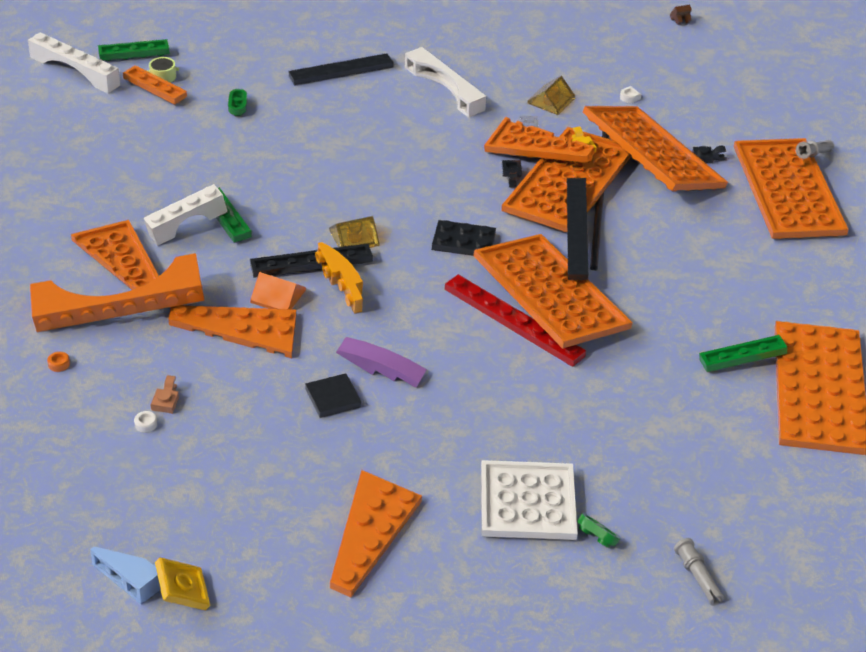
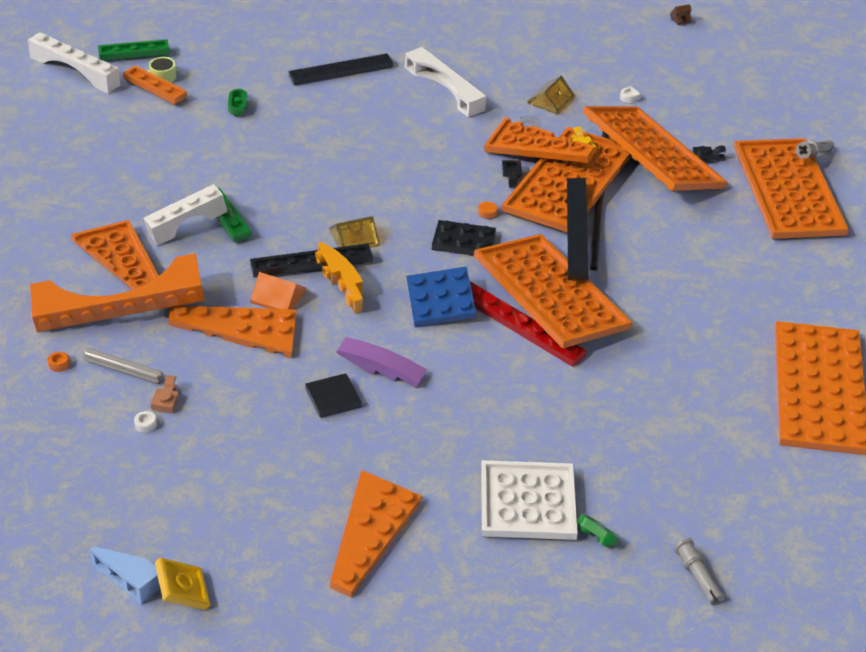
(123, 365): none -> light grey axle
(441, 296): none -> blue plate
(487, 210): none -> orange tile
(743, 353): green plate -> none

